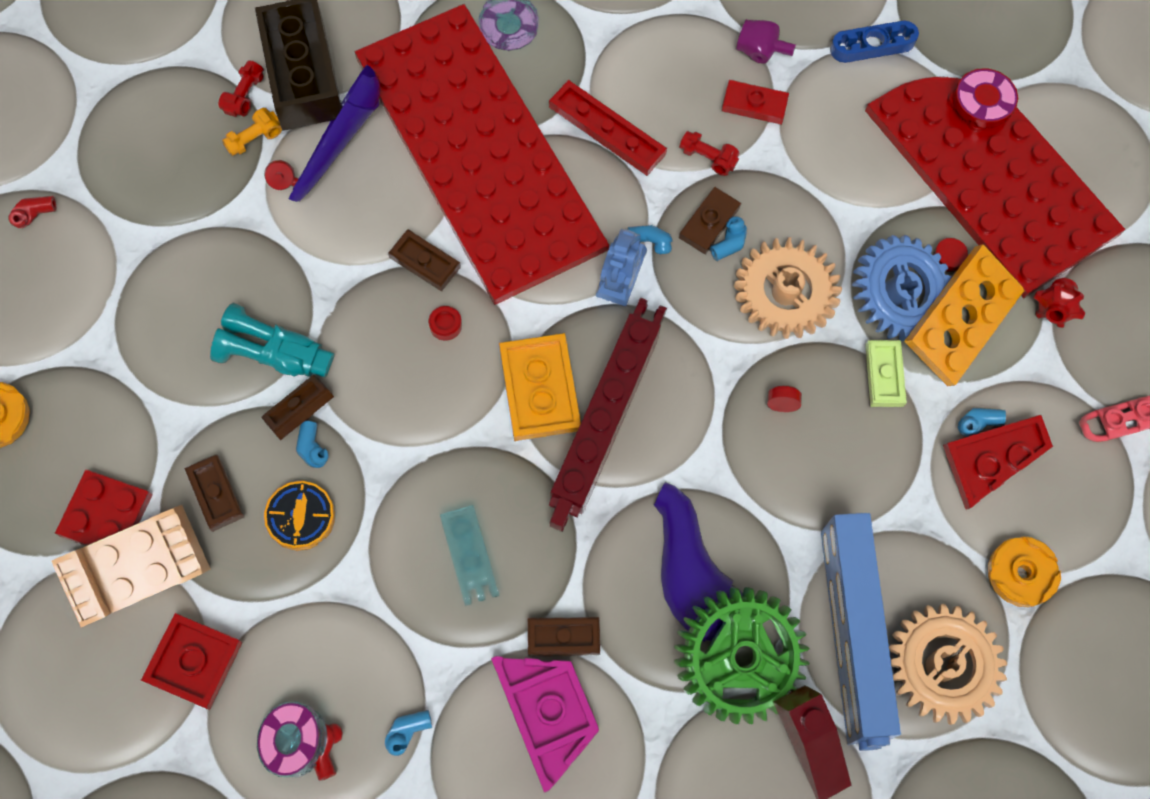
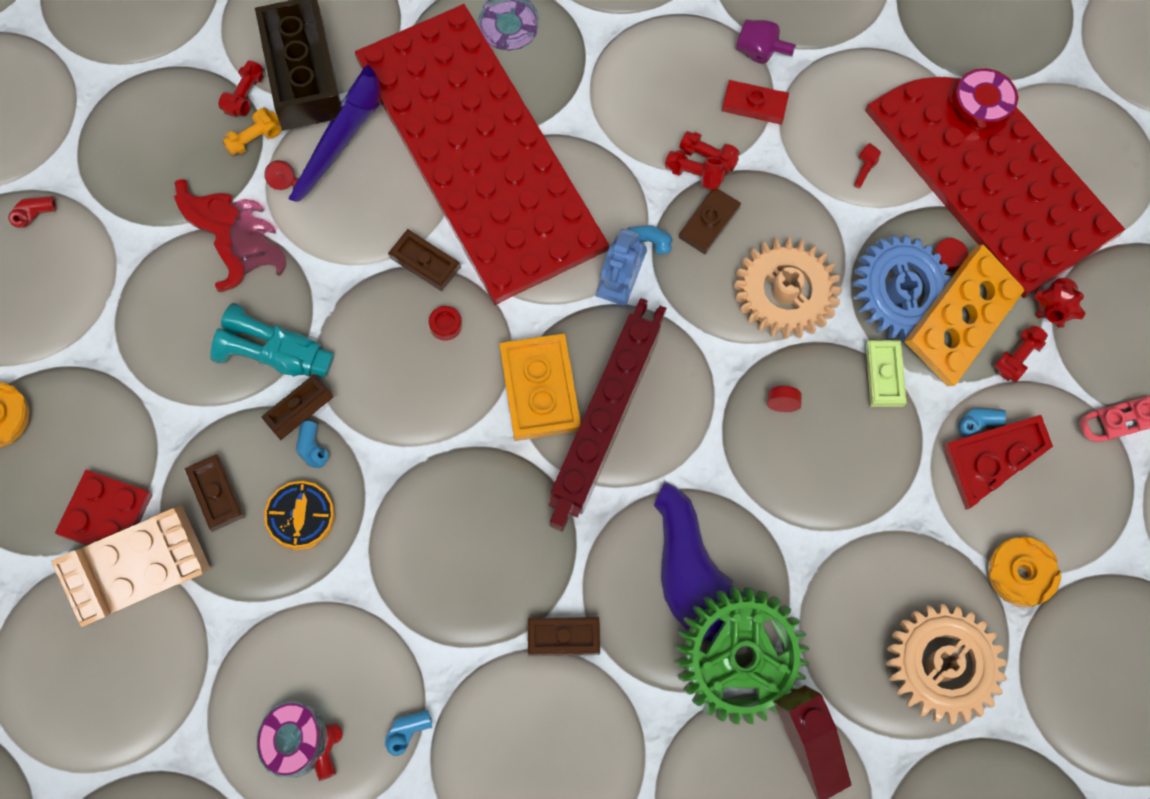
(192, 661): red plate -> none
(236, 230): none -> piece
(468, 553): clear light blue hinge -> none
(548, 712): dark pink wing -> none
(607, 127): red plate -> none
(711, 171): none -> red bar
(734, 239): dark azure arm -> none
(860, 632): medium blue brick -> none
(864, 50): blue beam -> none
(870, 156): none -> red hand
(1012, 366): none -> red bar

